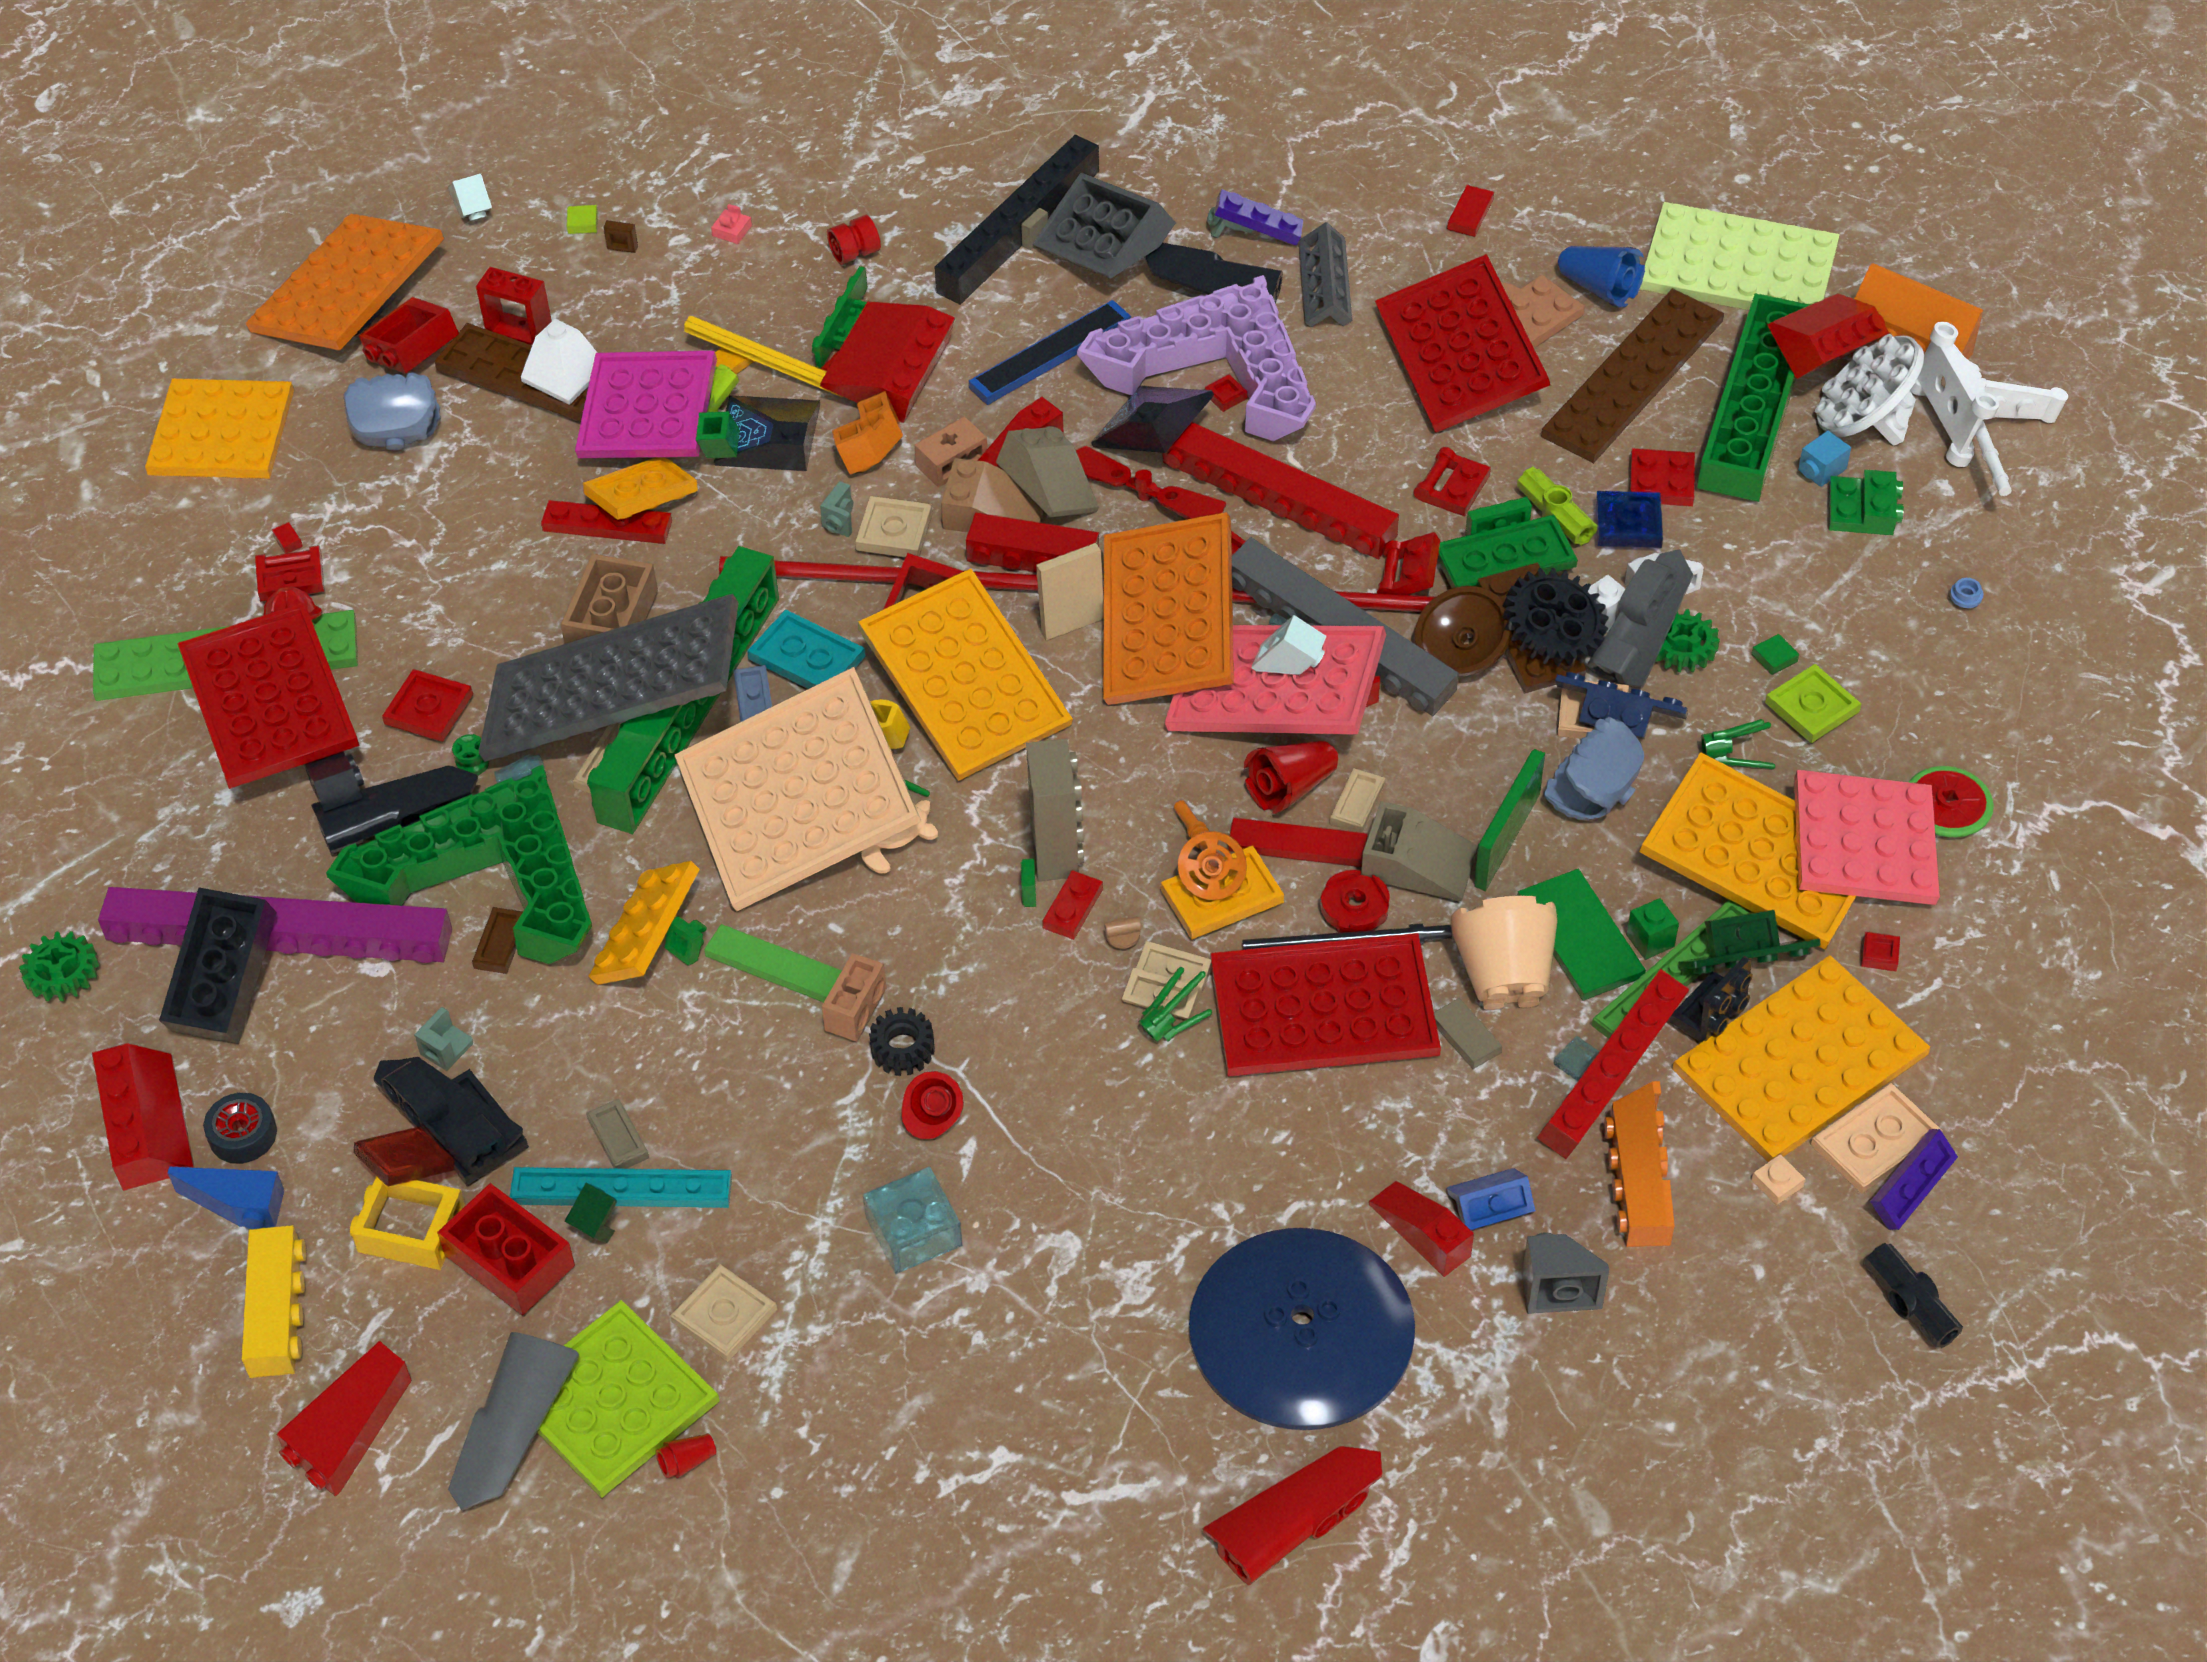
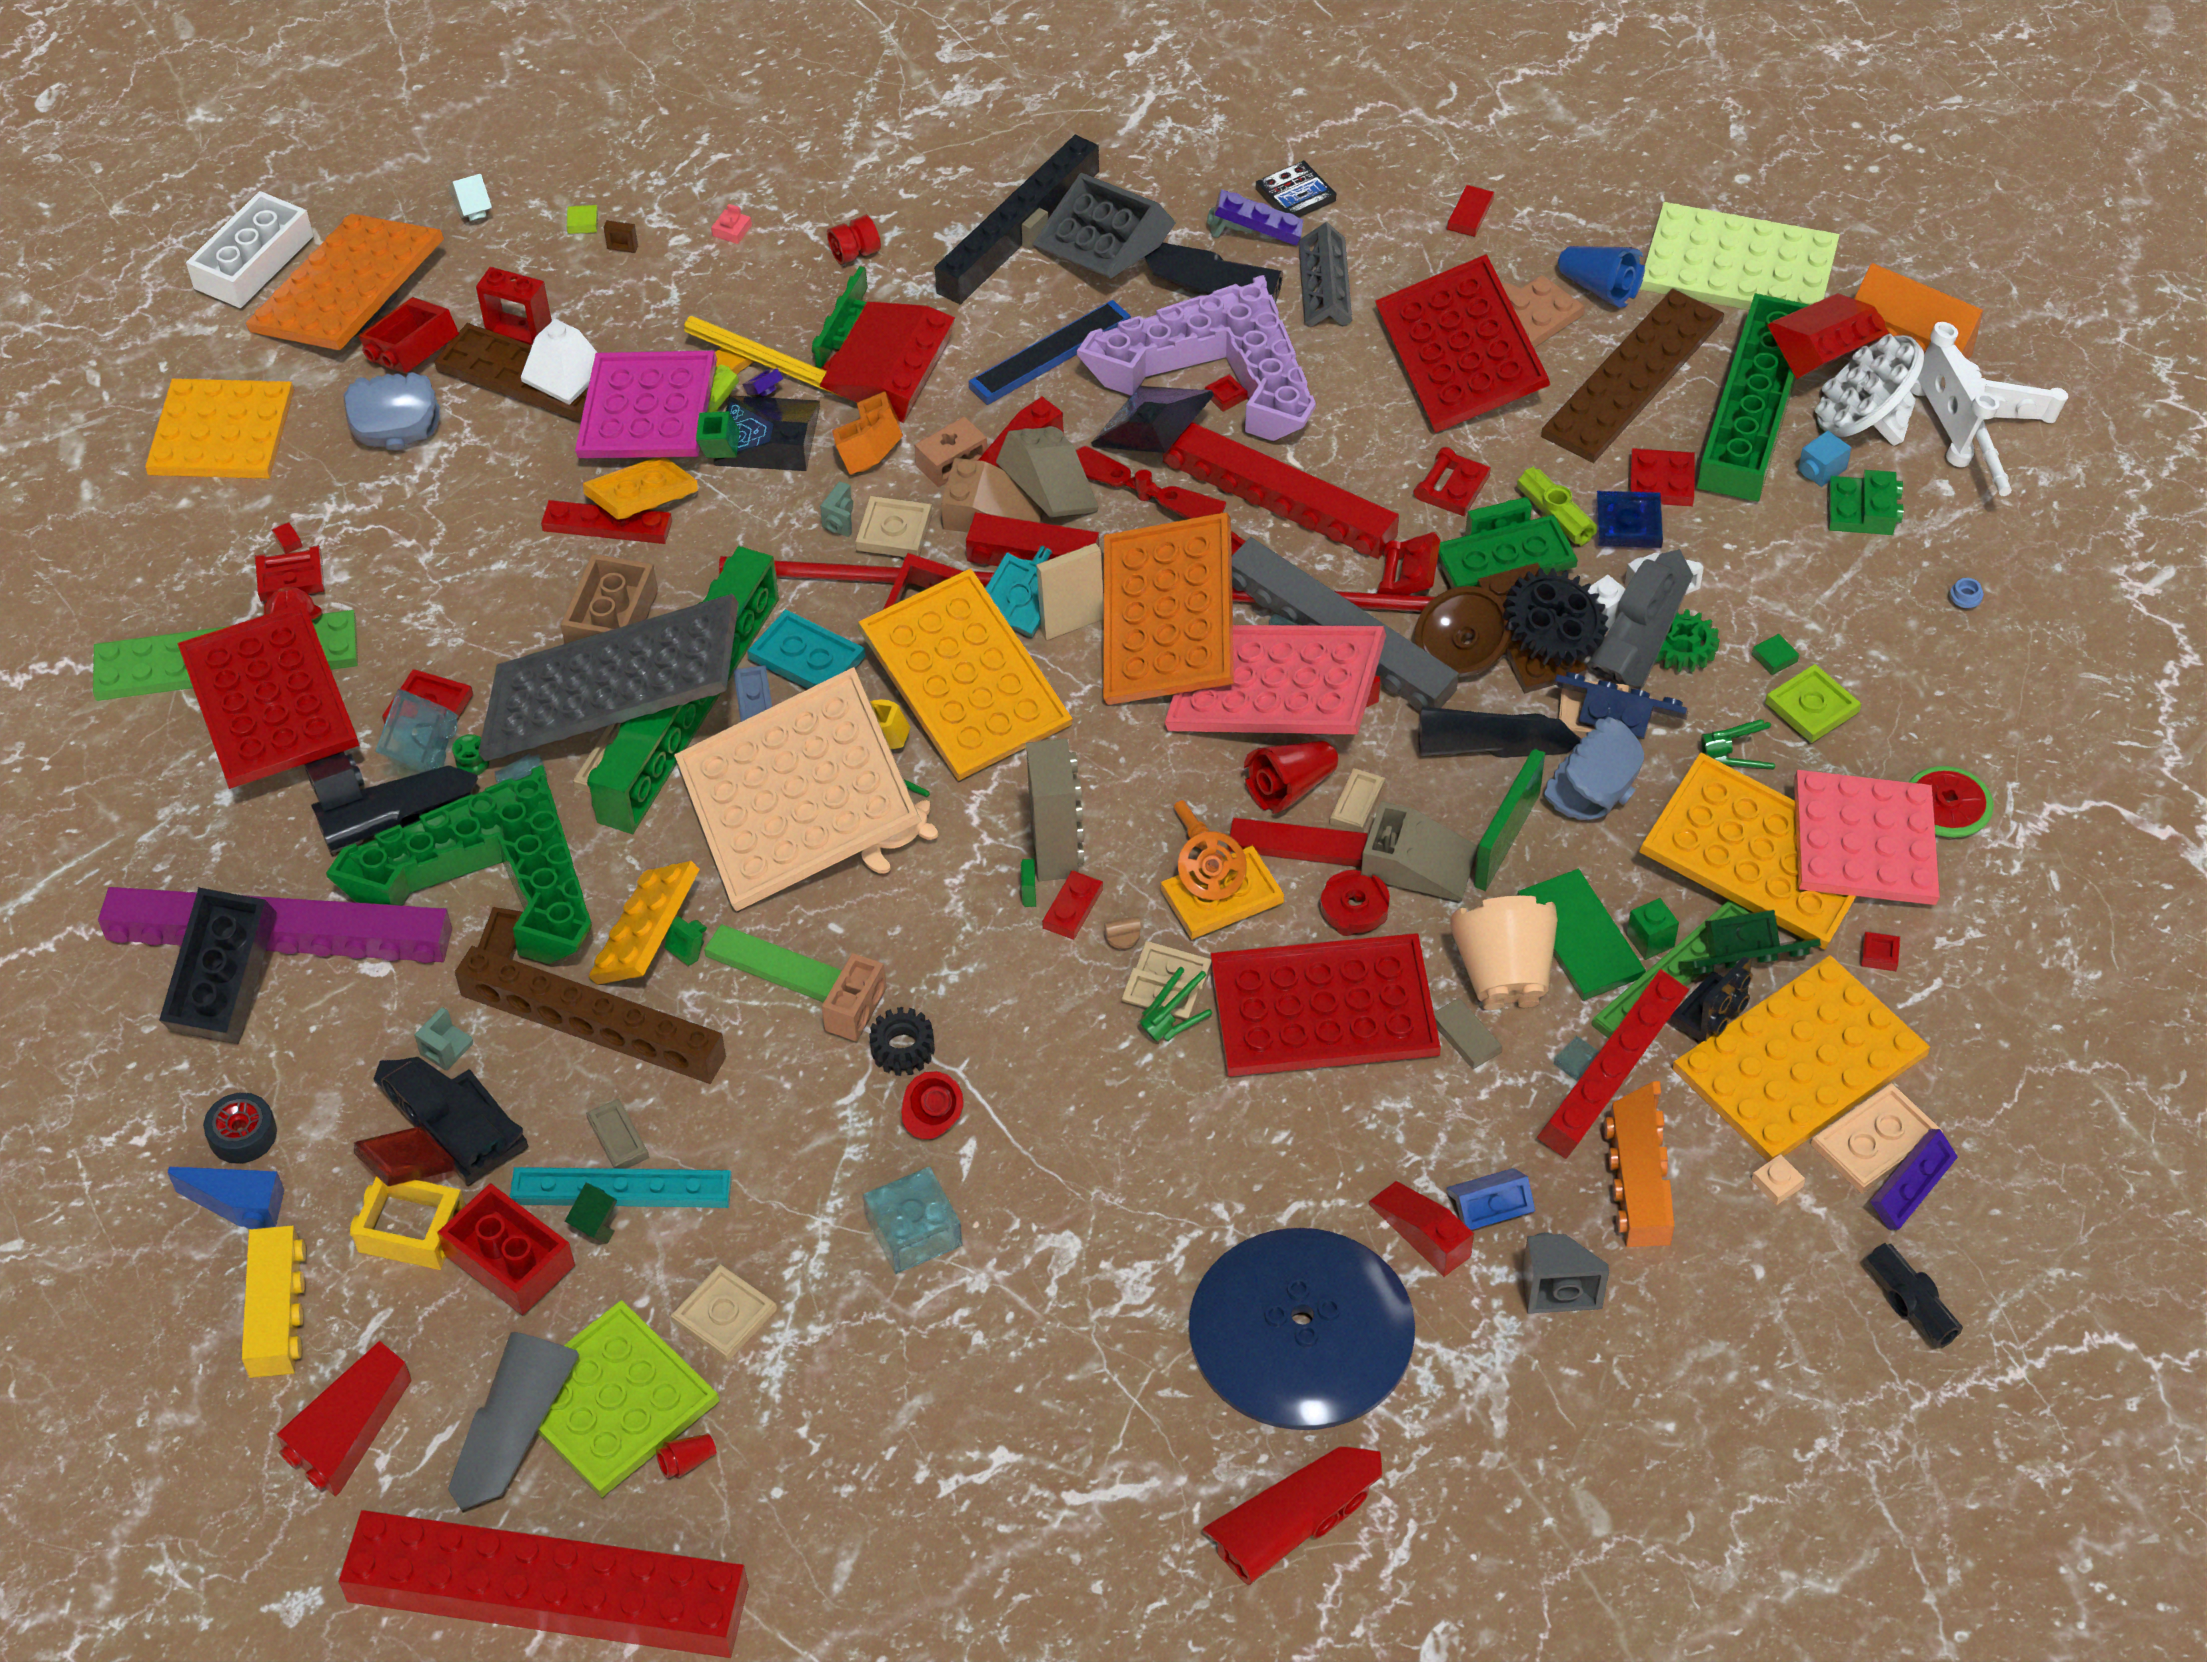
(59, 966): green gear -> none
(141, 1113): red slope -> none
(249, 249): none -> white brick
(416, 733): none -> clear light blue slope
(545, 1583): none -> red brick
(591, 1014): none -> reddish brown brick
(763, 383): none -> dark purple plate
(1016, 591): none -> teal plate
(1290, 649): light aqua slope -> none
(1296, 190): none -> tile
(1425, 933): black bar -> none
(1502, 735): none -> black panel

